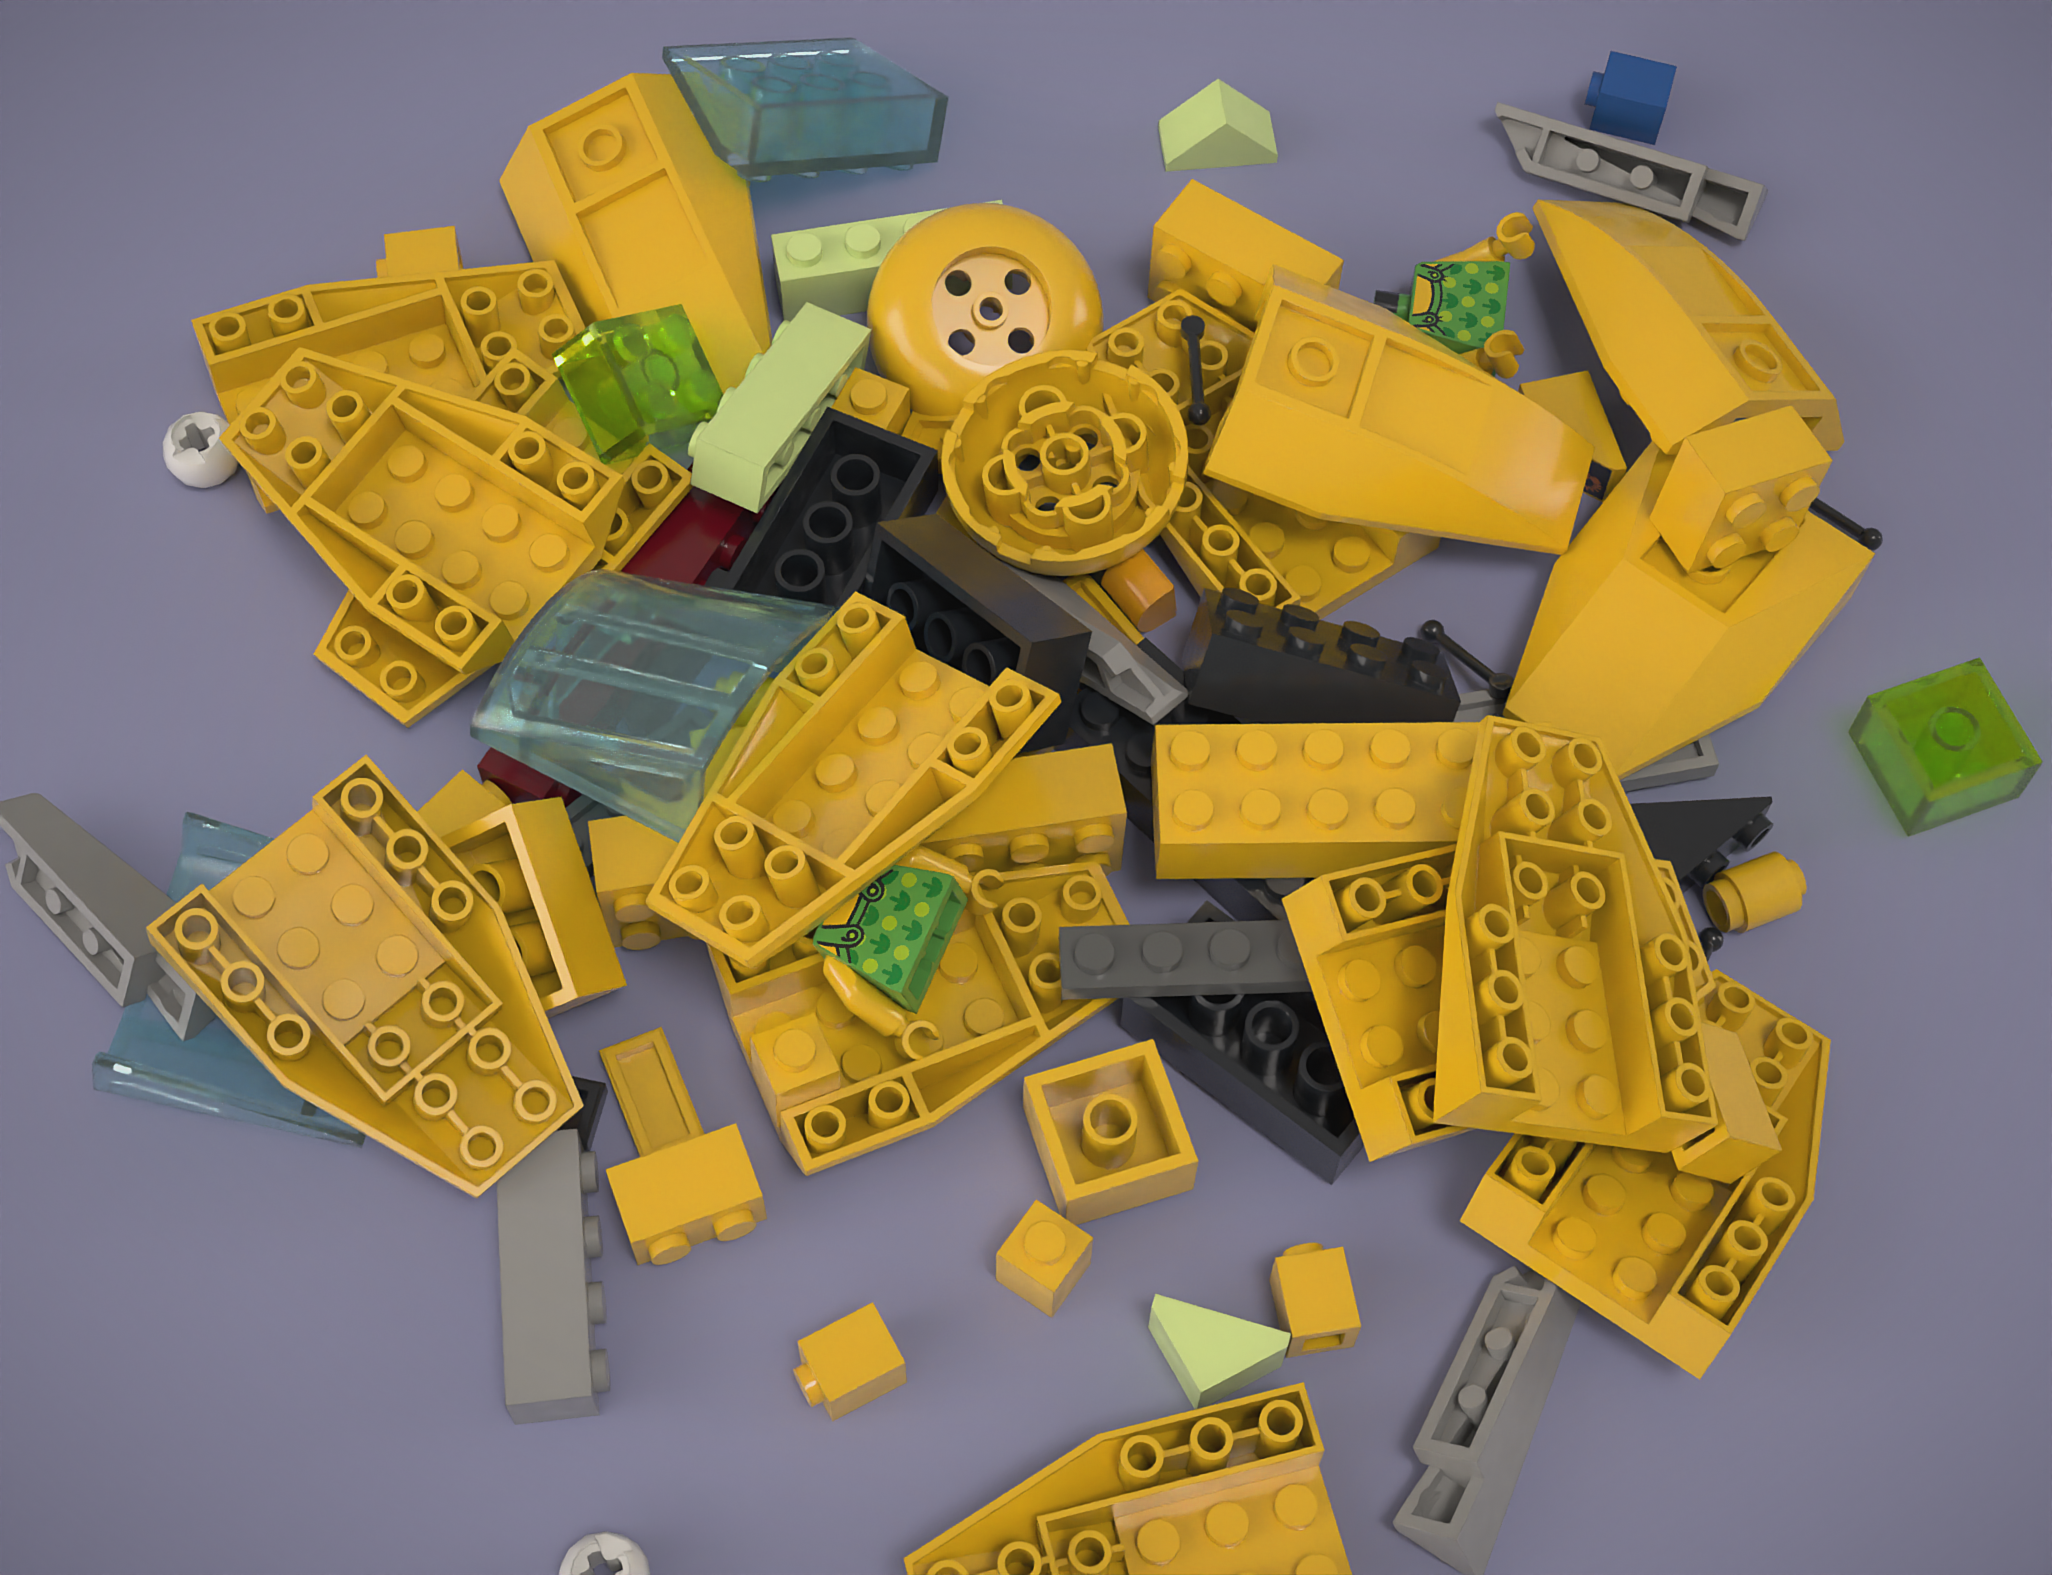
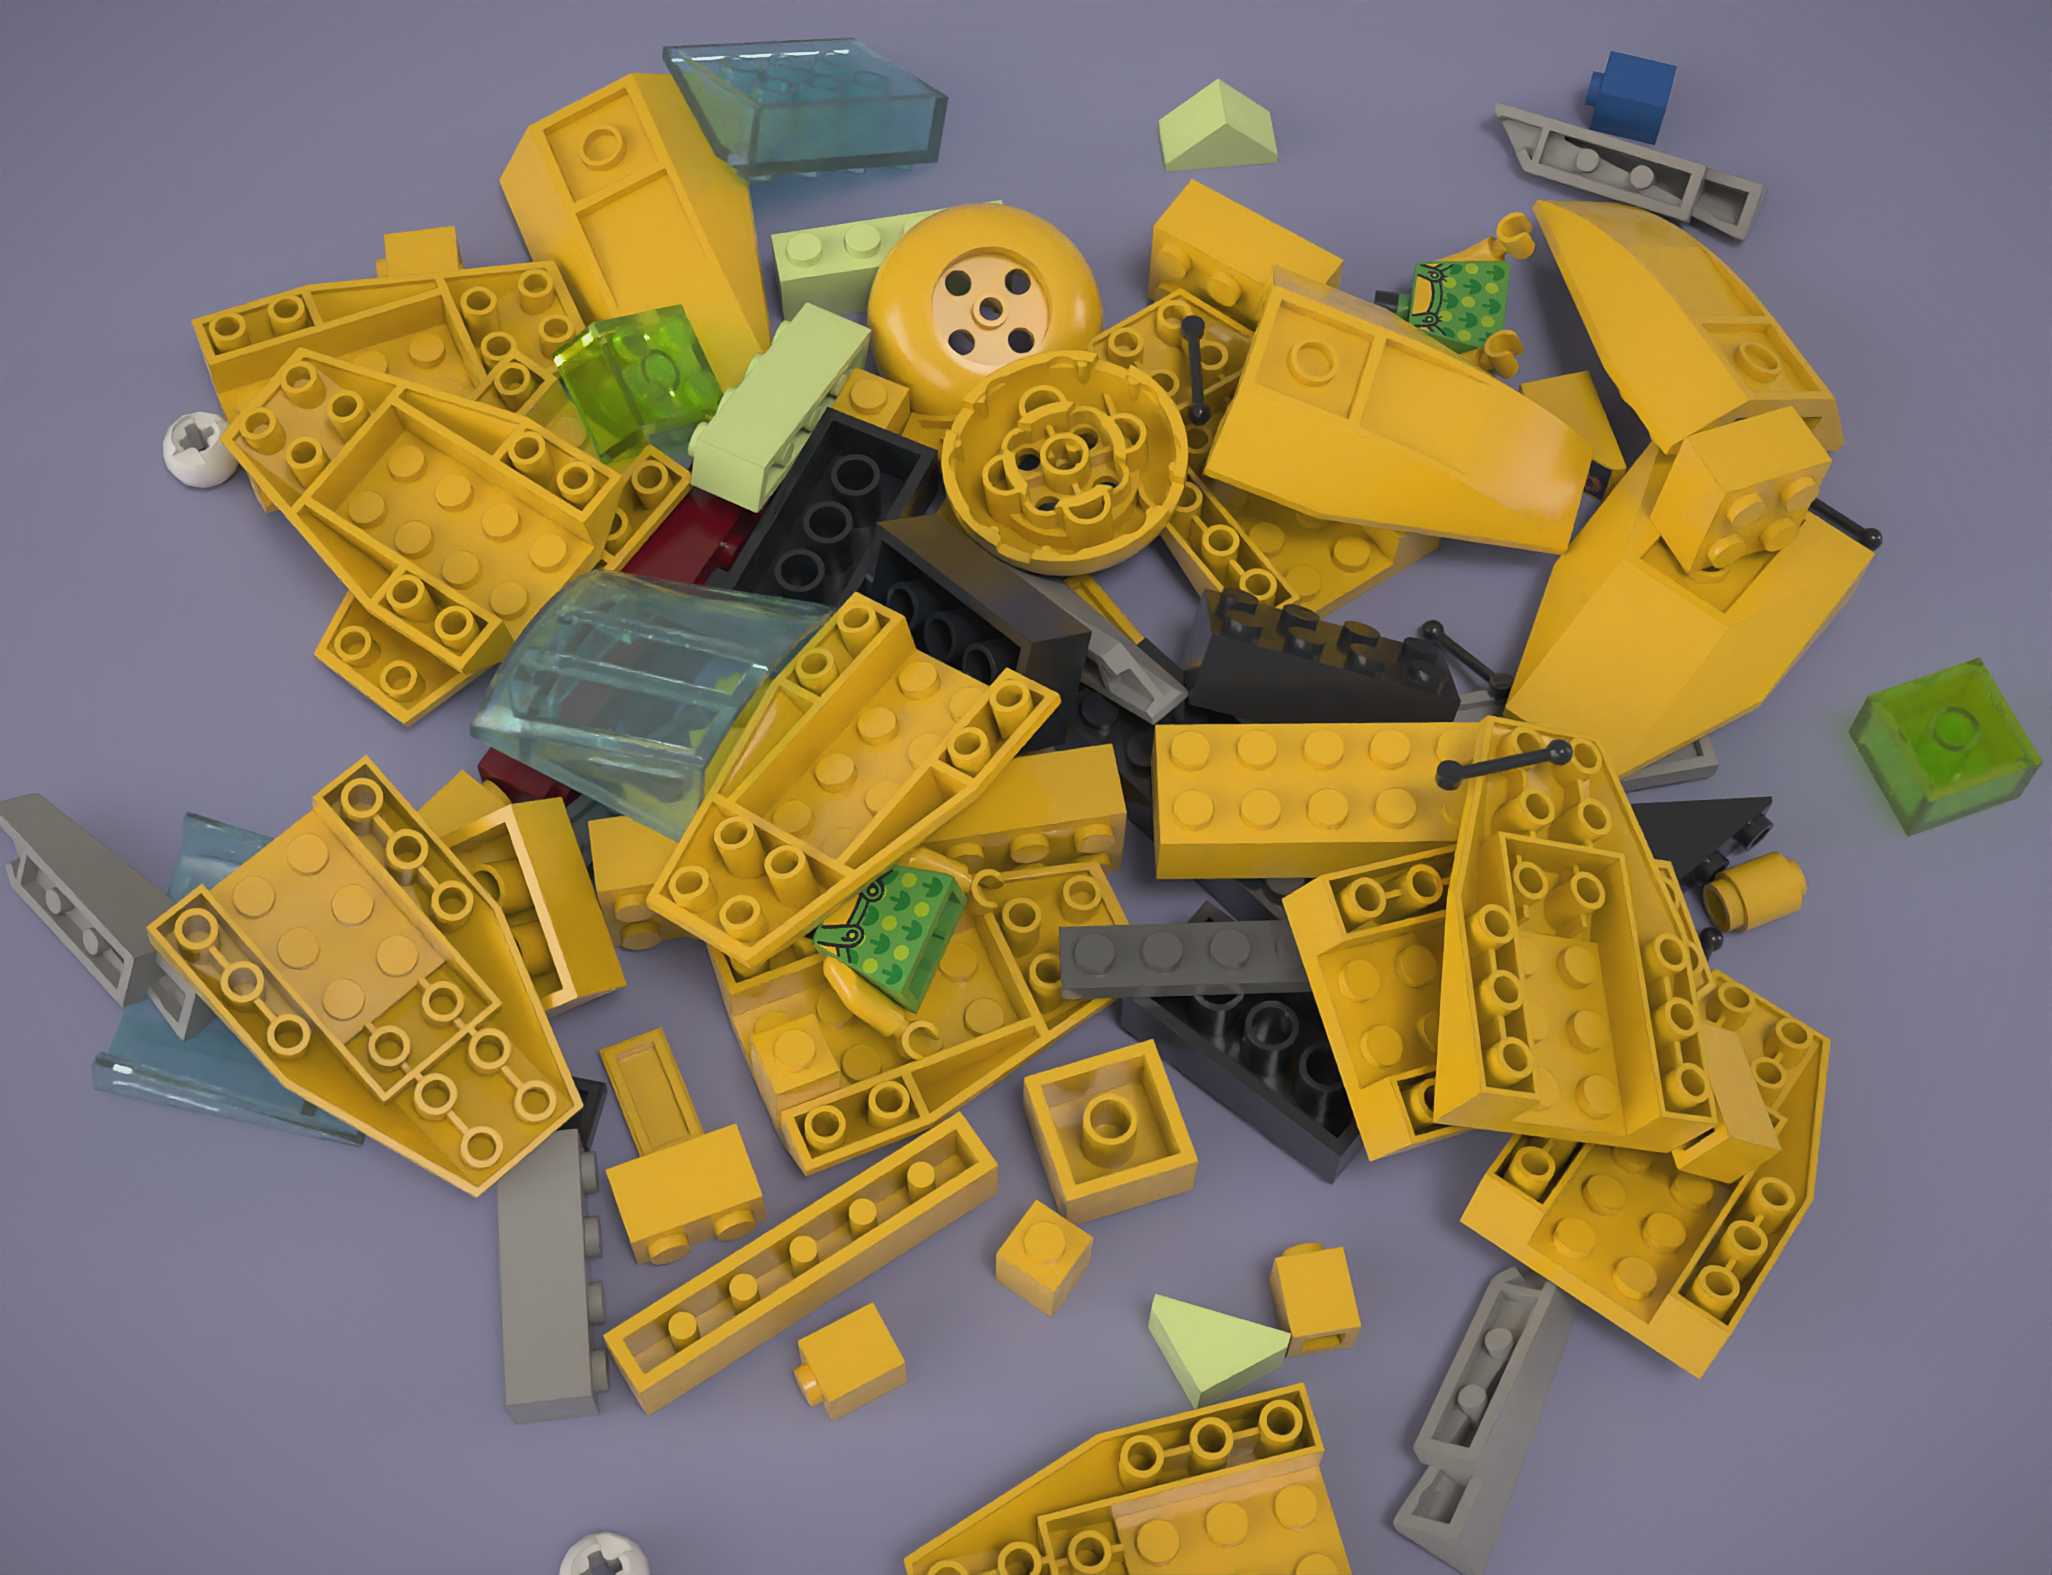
(802, 1263): none -> yellow brick
(1141, 591): light orange brick -> none
(1451, 773): none -> black hinge

